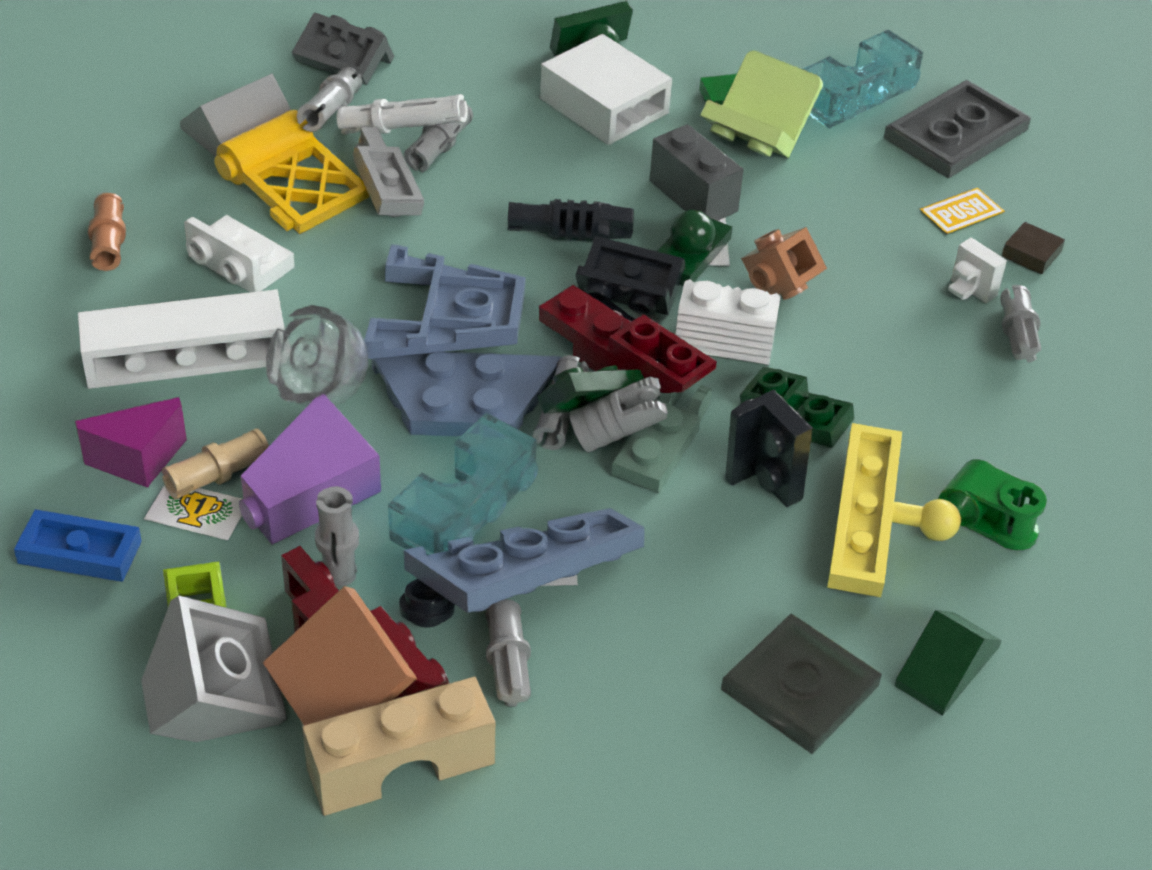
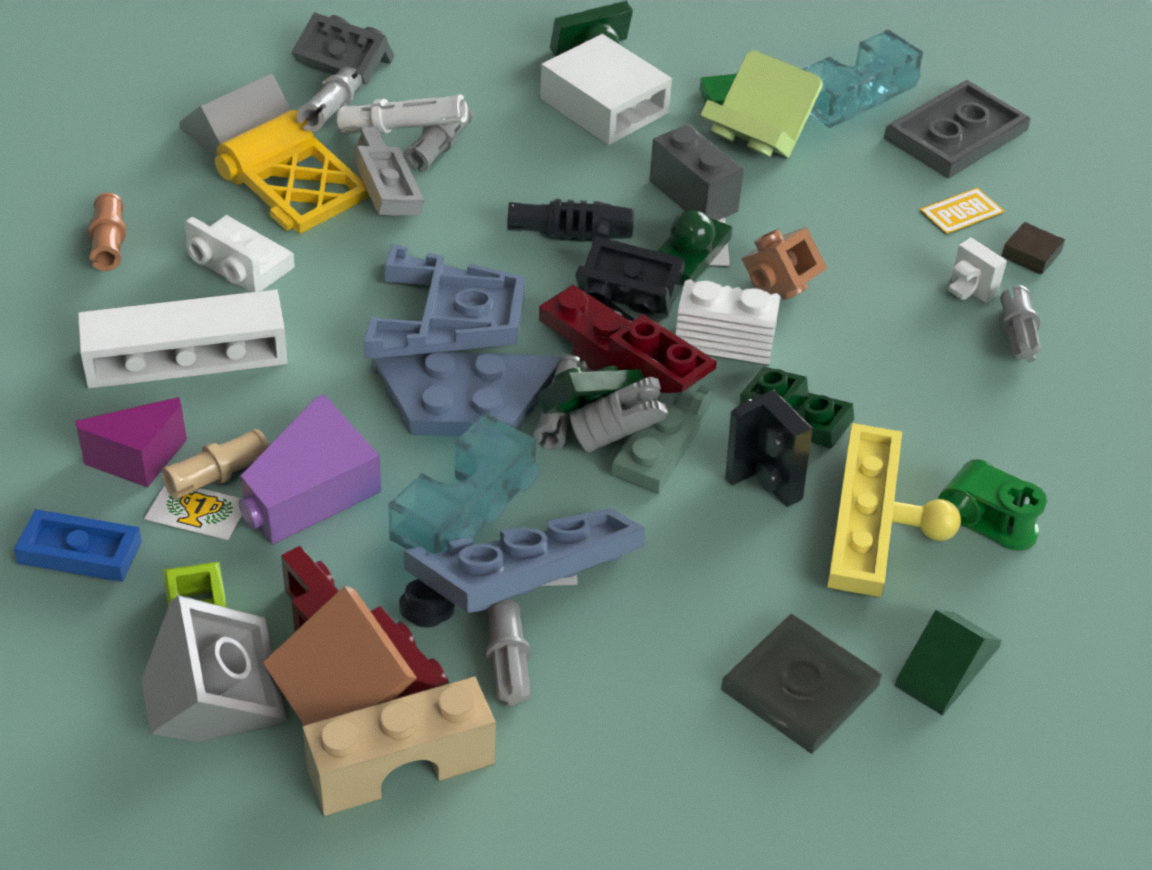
(317, 357): clear cylinder -> none
(337, 534): light grey pin -> none

